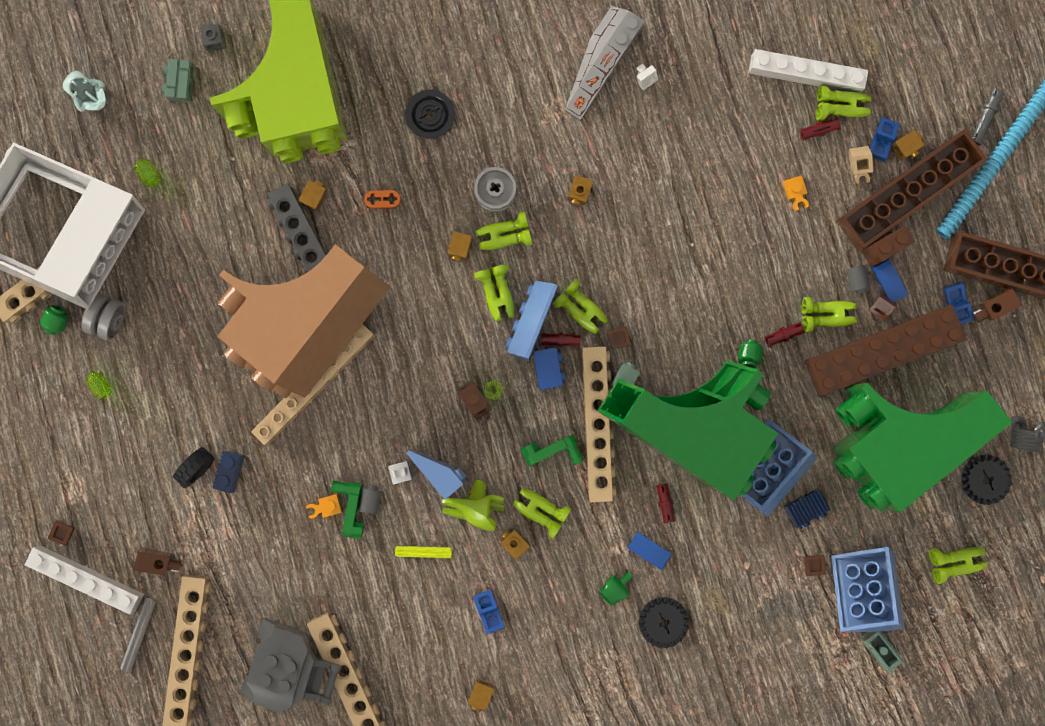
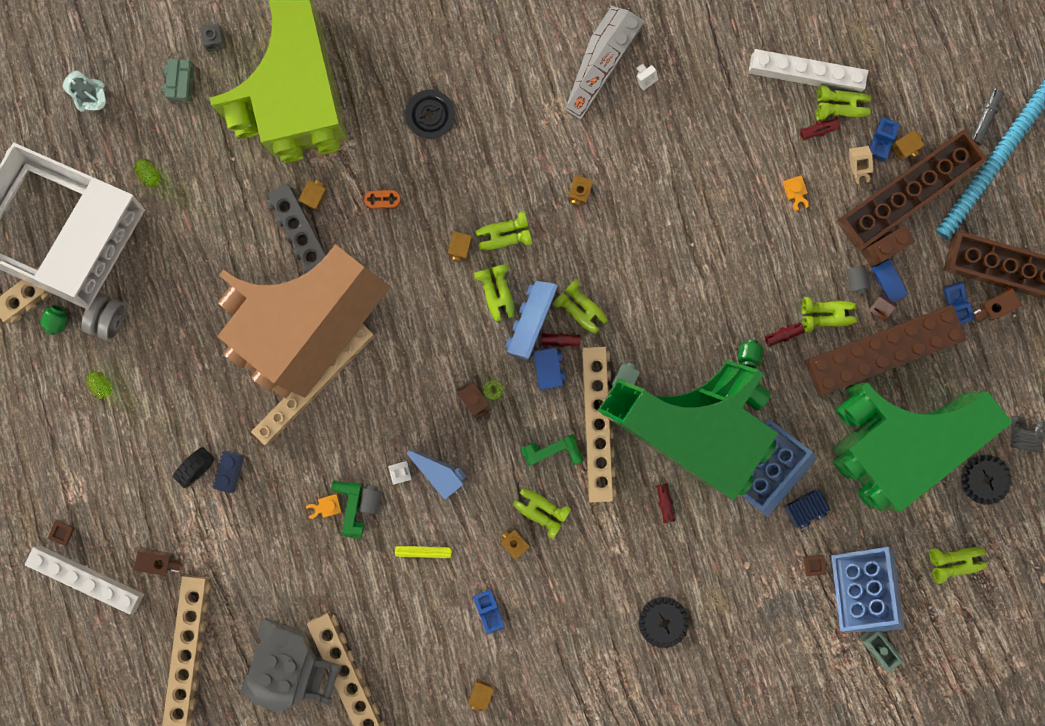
(138, 635): light grey axle -> none
(475, 507): lime piece -> none
(495, 178): light grey wheel -> none
(614, 589): green piece -> none
(619, 337): reddish brown plate -> none
(649, 551): blue slope -> none

